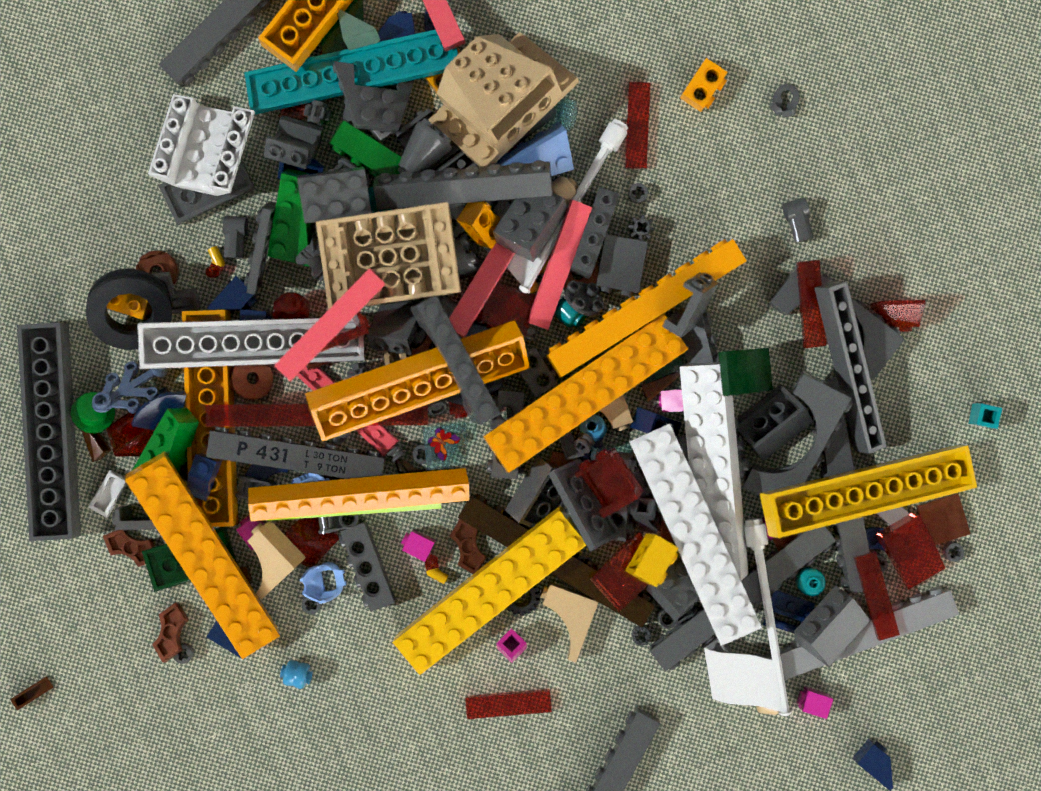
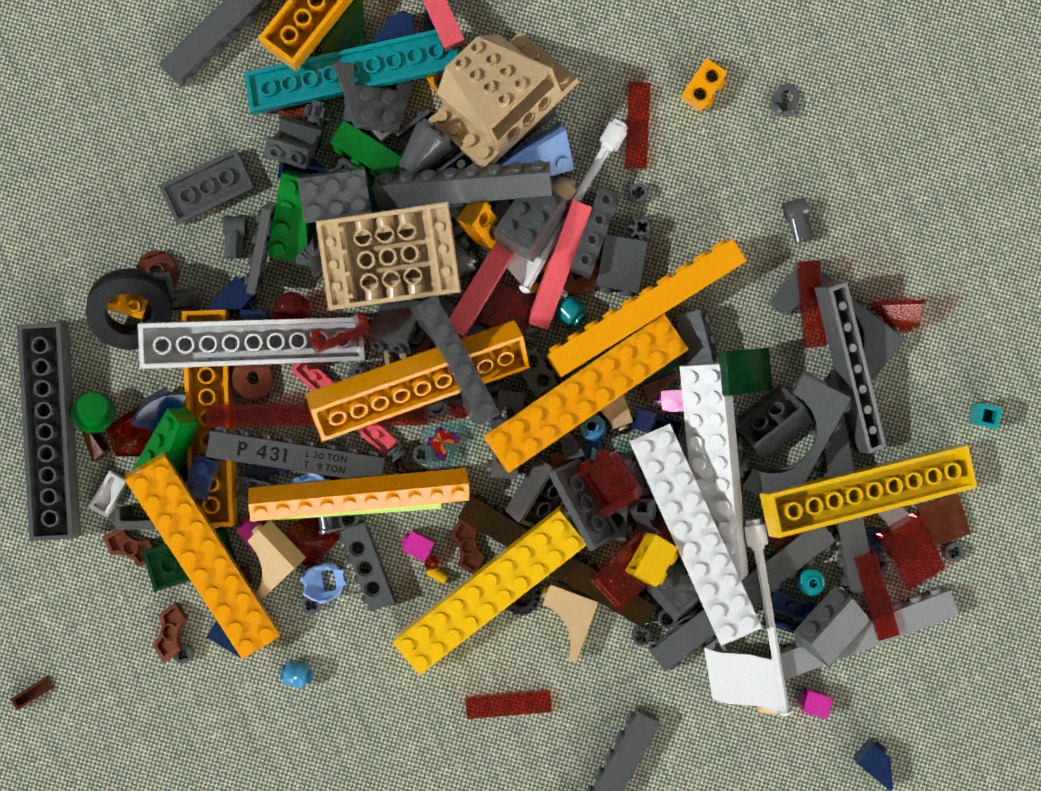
(107, 399): sand blue plant -> none
(200, 146): white slope -> none
(217, 263): arm -> none
(329, 324): coral tile -> none
(356, 32): sand green slope -> none
(511, 645): dark pink brick -> none
(567, 114): clear light blue brick -> none
(583, 442): dark grey bush -> none
(584, 298): dark grey dish -> none
(686, 319): dark grey panel -> none

